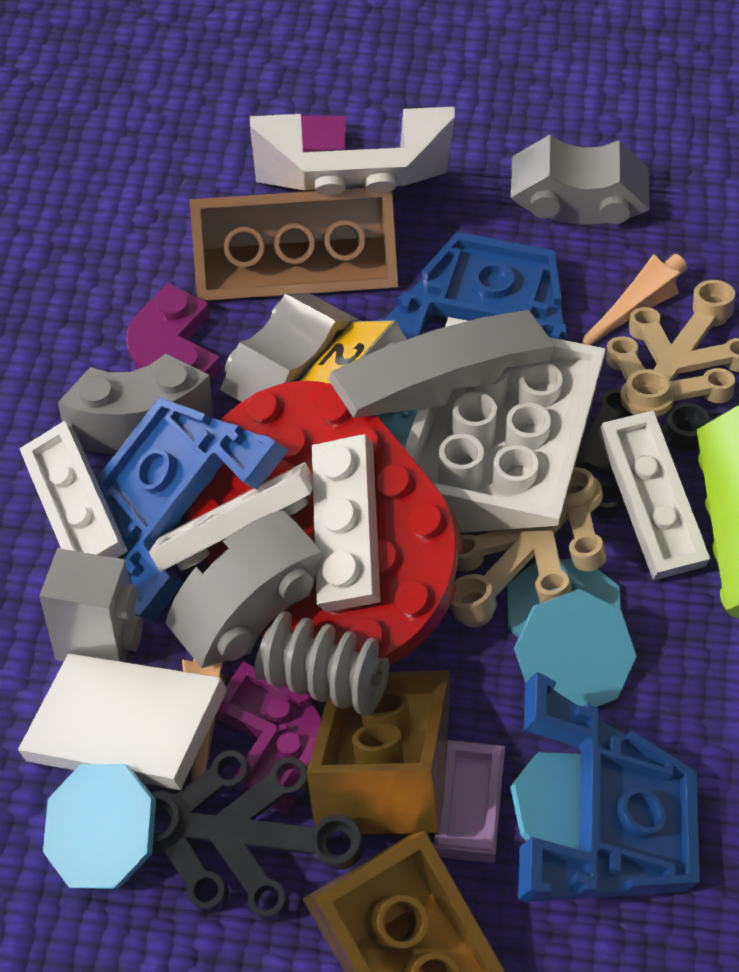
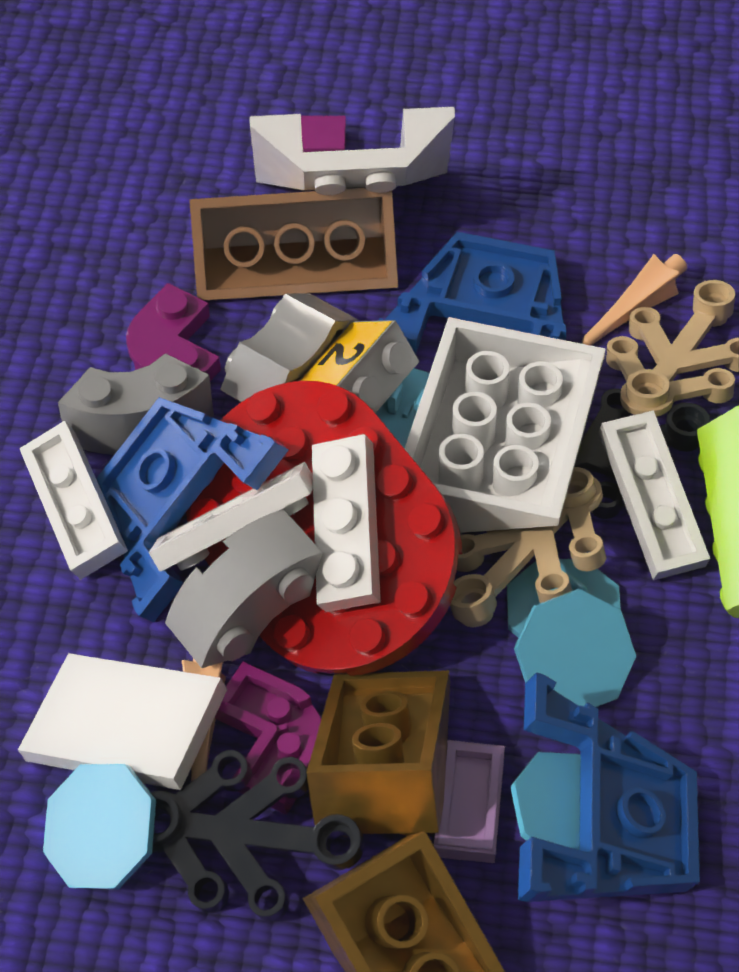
(90, 606): light grey brick -> none
(322, 666): light grey piece -> none
(431, 365): light grey slope -> none
(580, 182): light grey brick -> none

